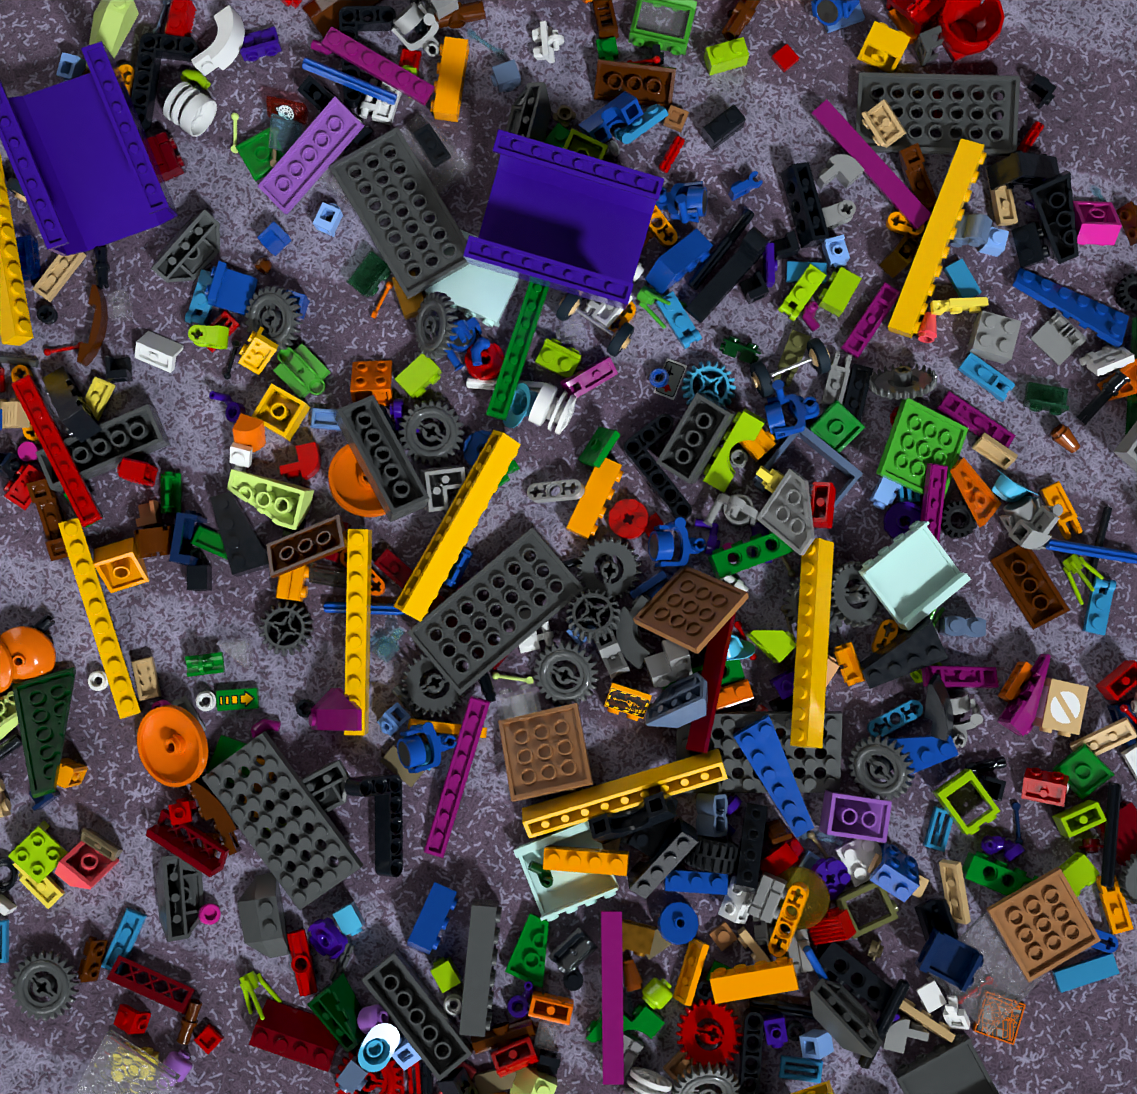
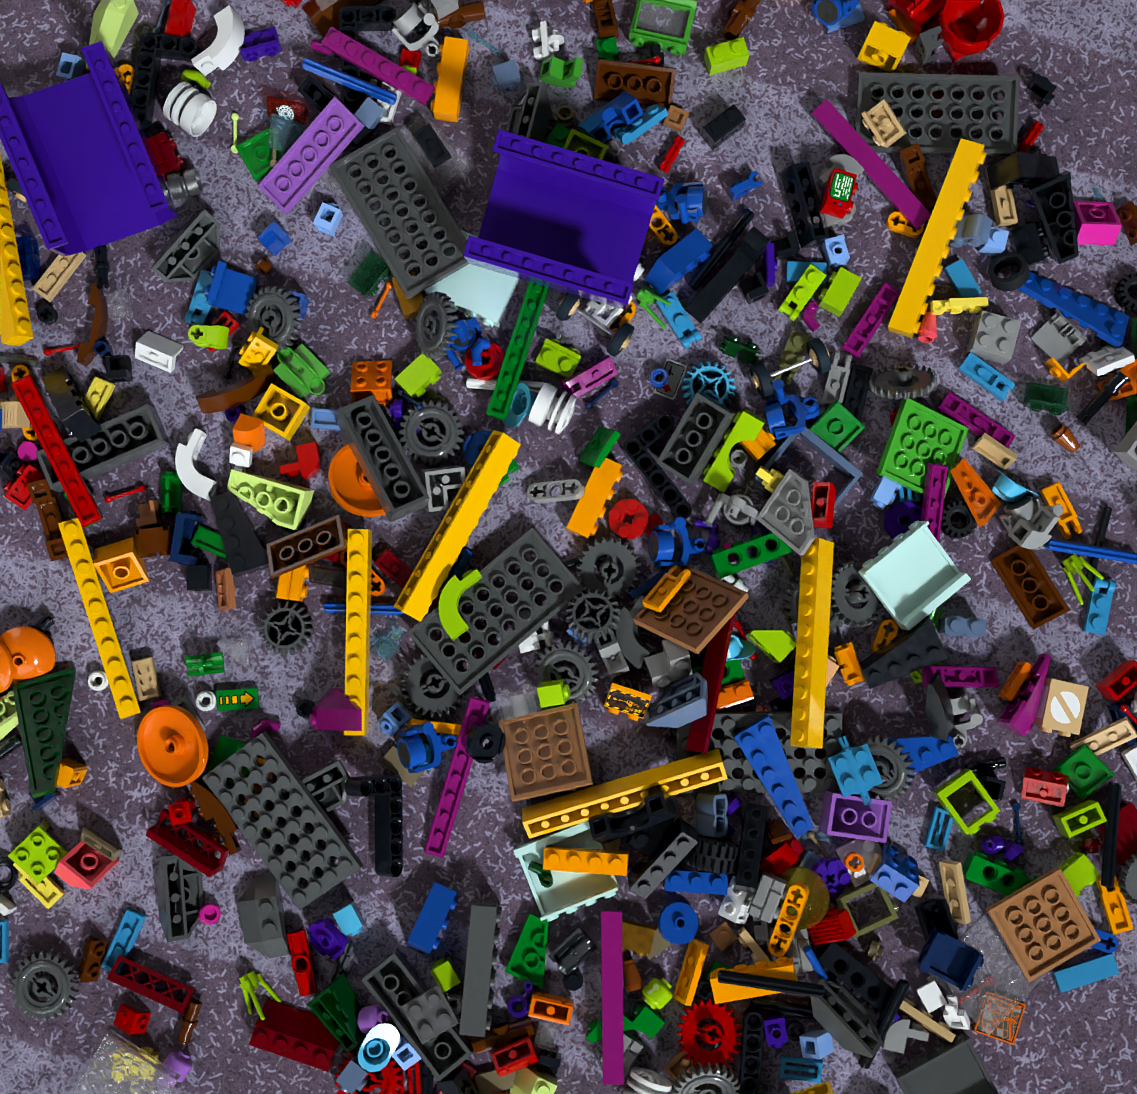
(98, 347): none -> dark blue hinge
(108, 498): none -> red hinge
(137, 471): red brick -> none
(183, 184): none -> flat silver wheel
(187, 466): none -> white arch
(208, 1038): red tile -> none
(225, 589): none -> nougat plate
(237, 394): none -> reddish brown slope
(370, 113): none -> sand blue panel
(418, 405): none -> dark blue hinge
(430, 1014): none -> flat silver plate
(449, 600): none -> lime arch
(477, 736): none -> black plate
(495, 675): yellowish green hinge -> none
(553, 692): none -> lime brick
(561, 73): none -> bright green brick
(614, 383): none -> dark blue hinge
(666, 588): none -> light orange hinge
(771, 983): none -> black axle
(785, 58): red tile -> none
(838, 193): none -> brick
(855, 770): none -> dark azure plate
(858, 866): none -> orange bush
(900, 255): dark brown slope -> none
(905, 706): dark azure beam -> none
(1002, 261): none -> black tyre
(1057, 370): none -> light orange bracket

